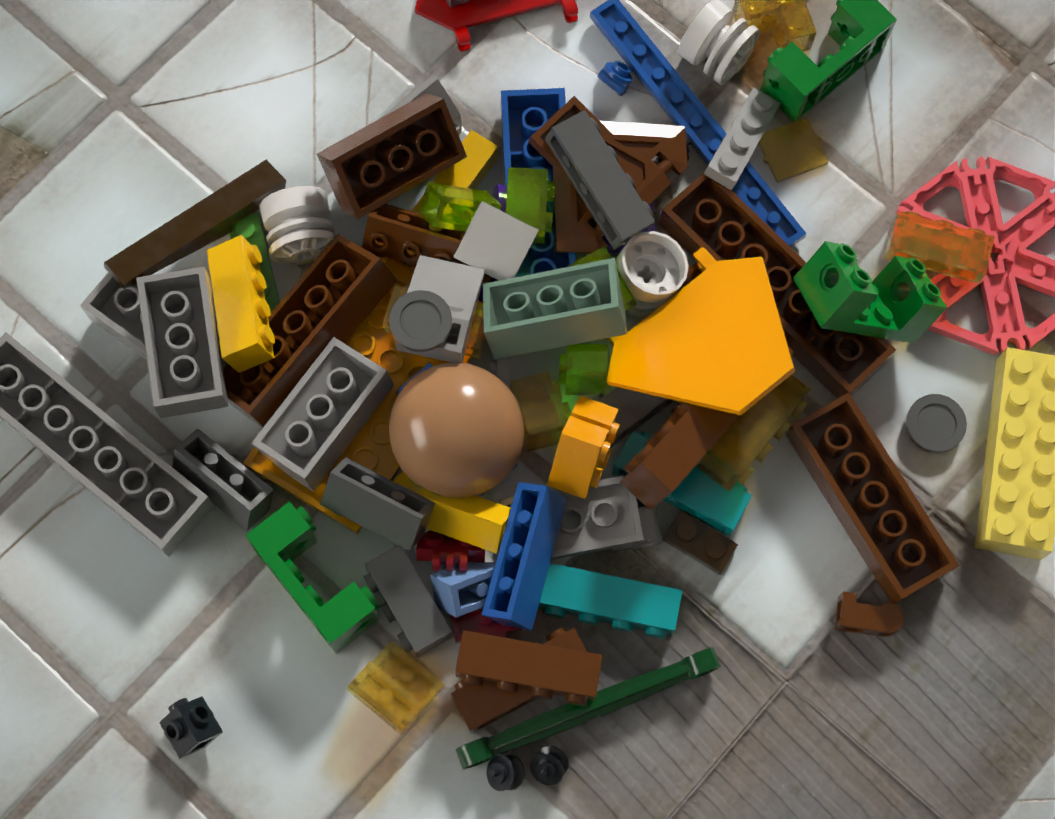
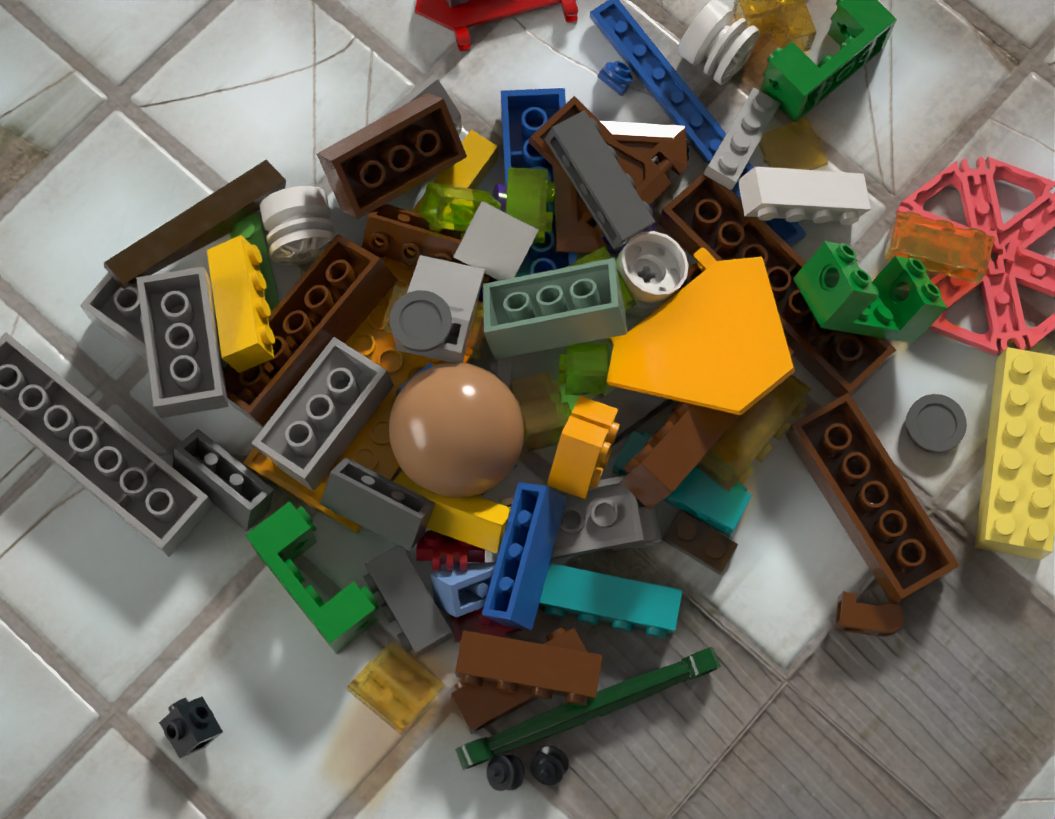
(804, 195): none -> white brick

